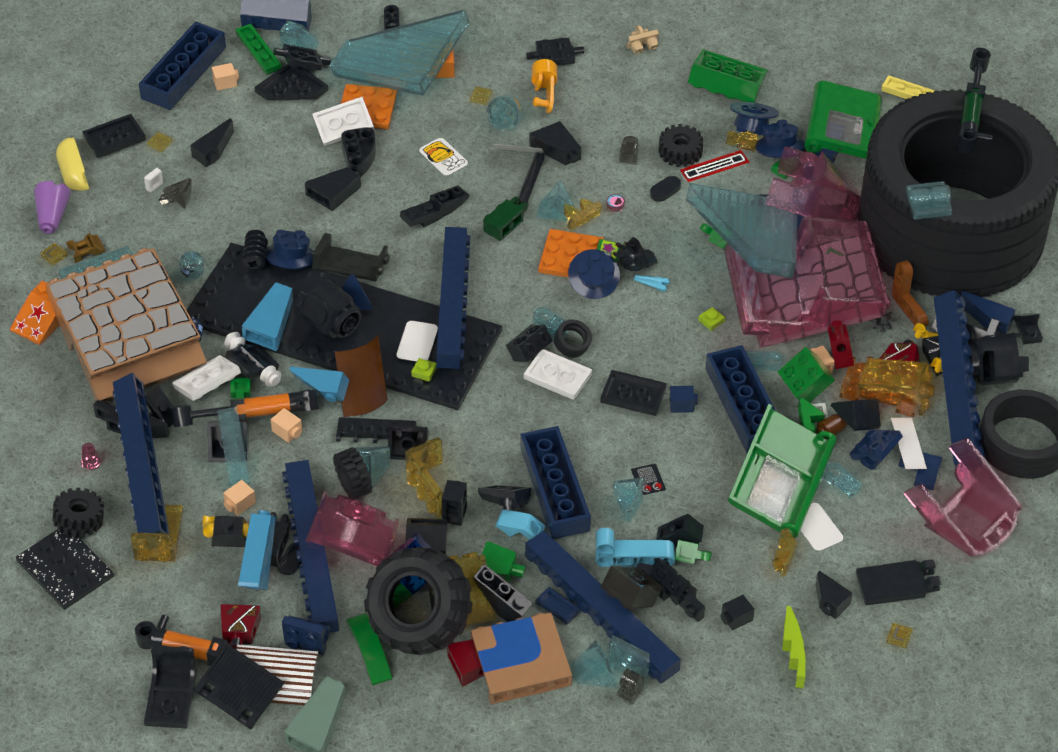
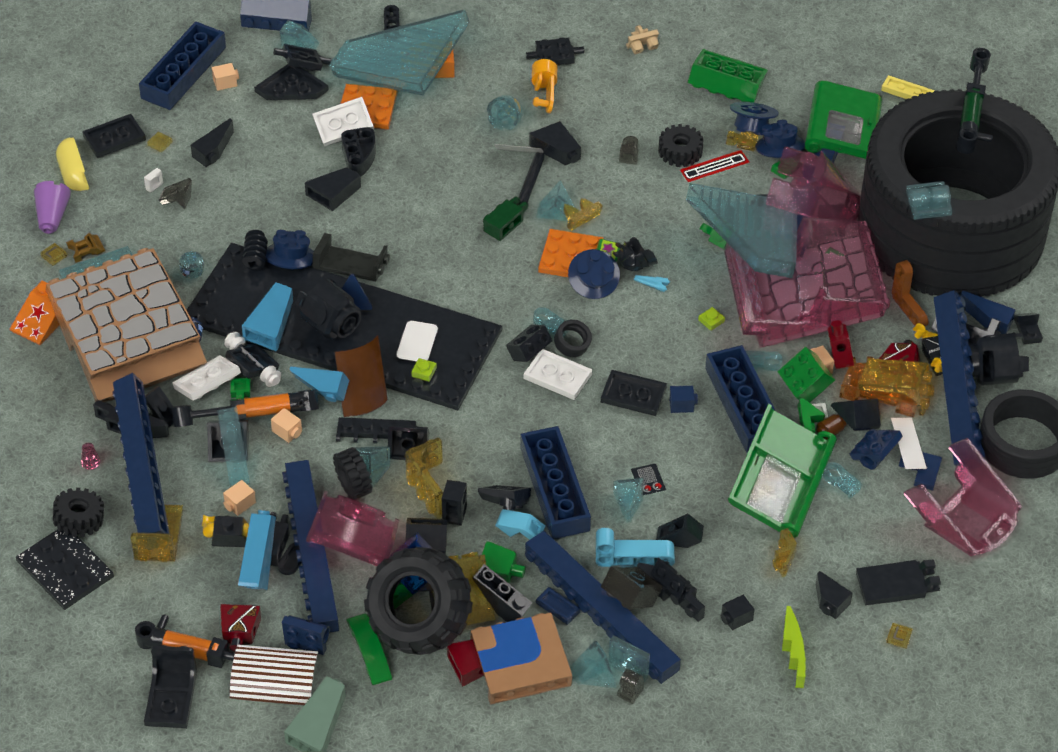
(239, 686): black window -> none
(258, 49): green plate -> none
(437, 207): black slope -> none
(443, 156): sticker -> none
(452, 298): dark blue brick -> none
(481, 95): clear yellow tile -> none
(615, 203): tile -> none
(665, 188): black tile -> none
(689, 552): plate -> none
(820, 529): white sticker -> none
(887, 321): black gear -> none

